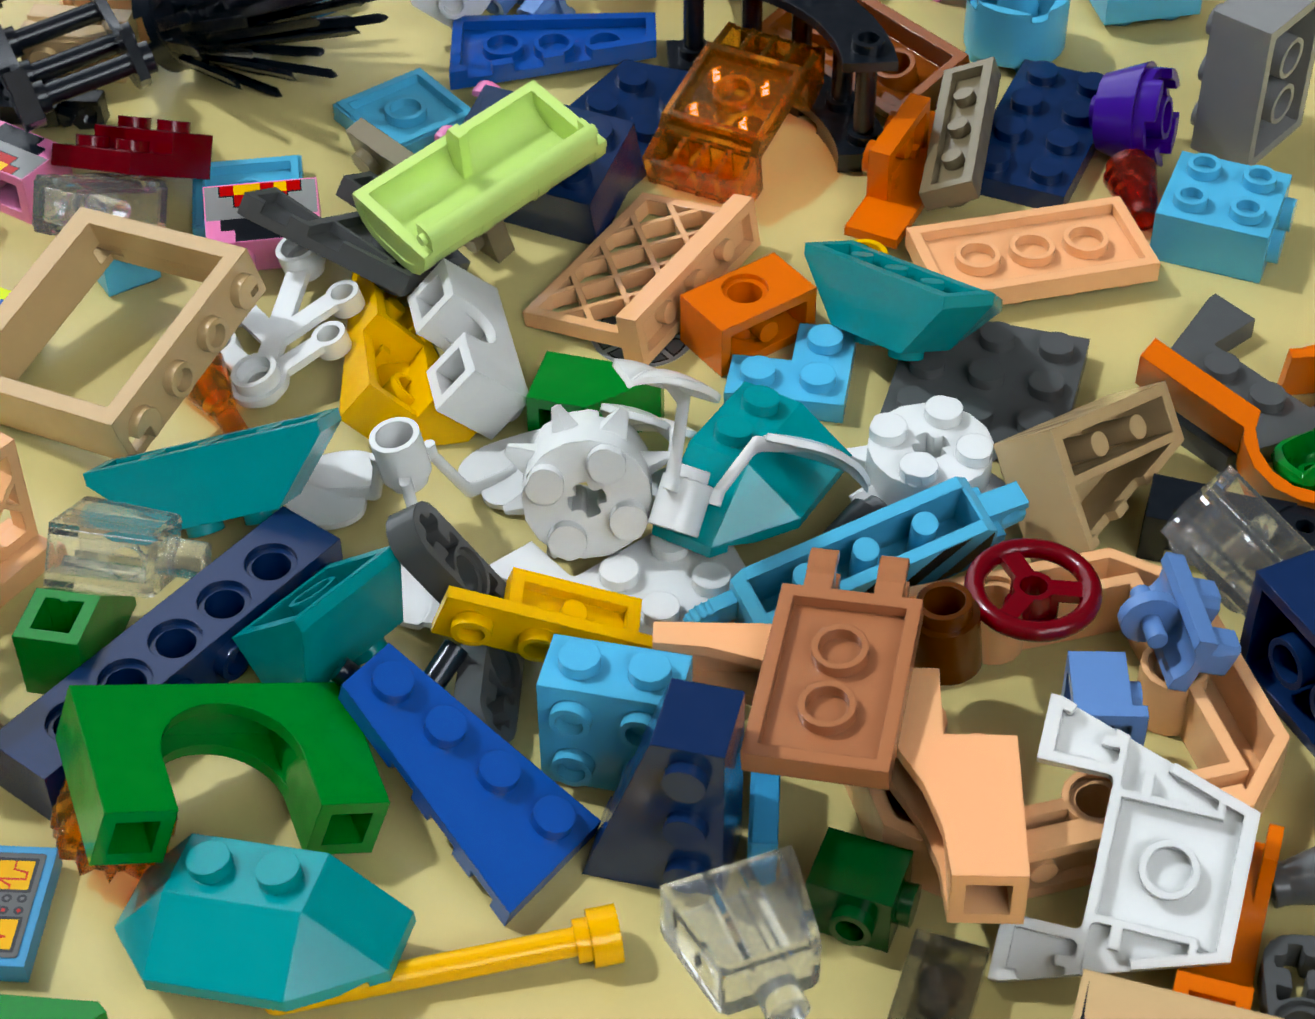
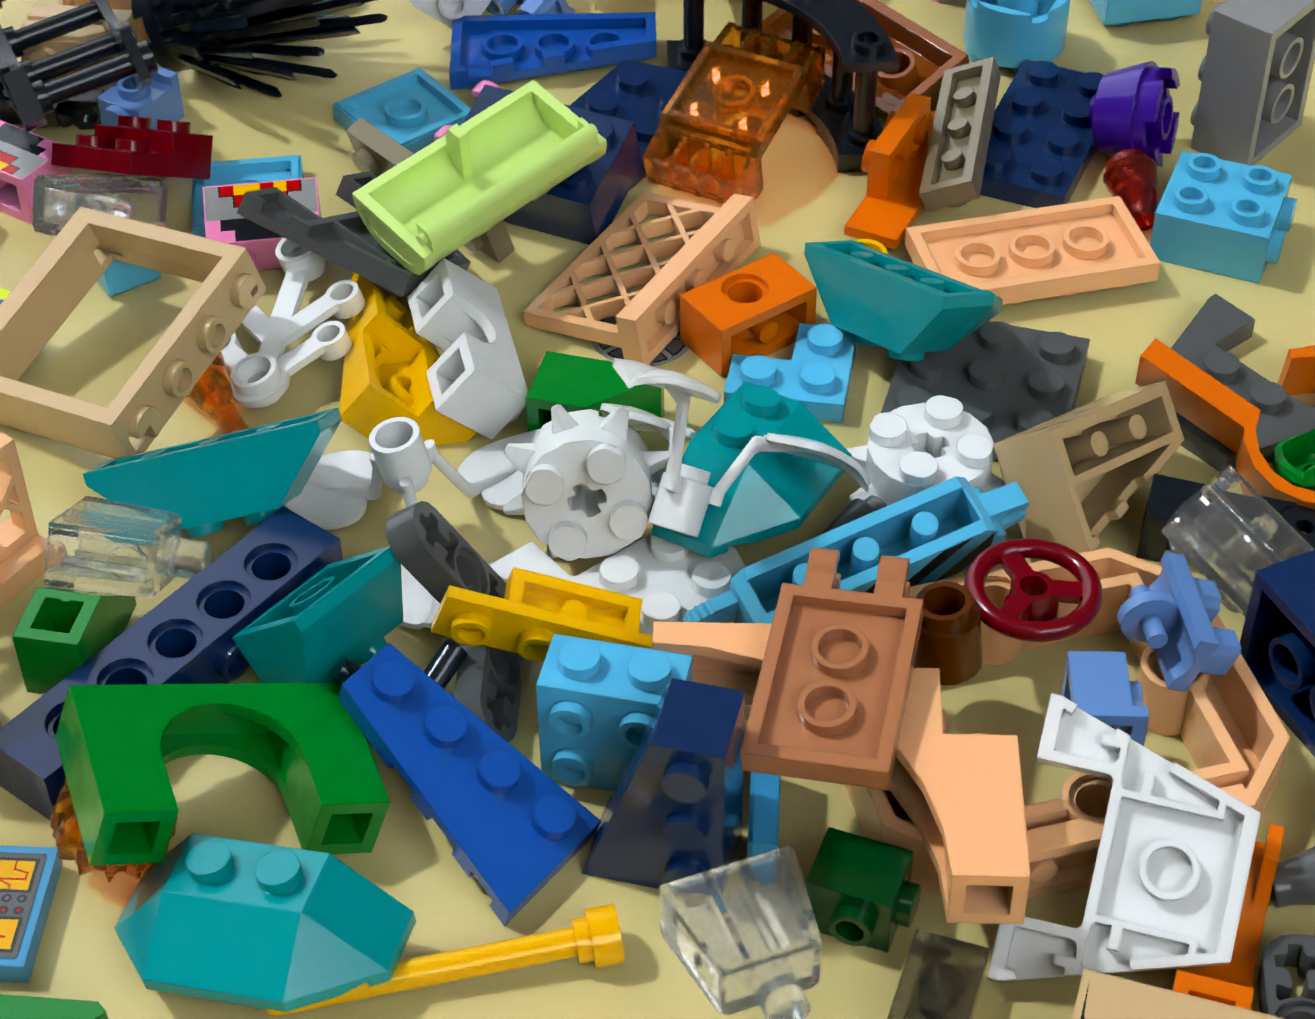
(156, 101): none -> medium blue brick

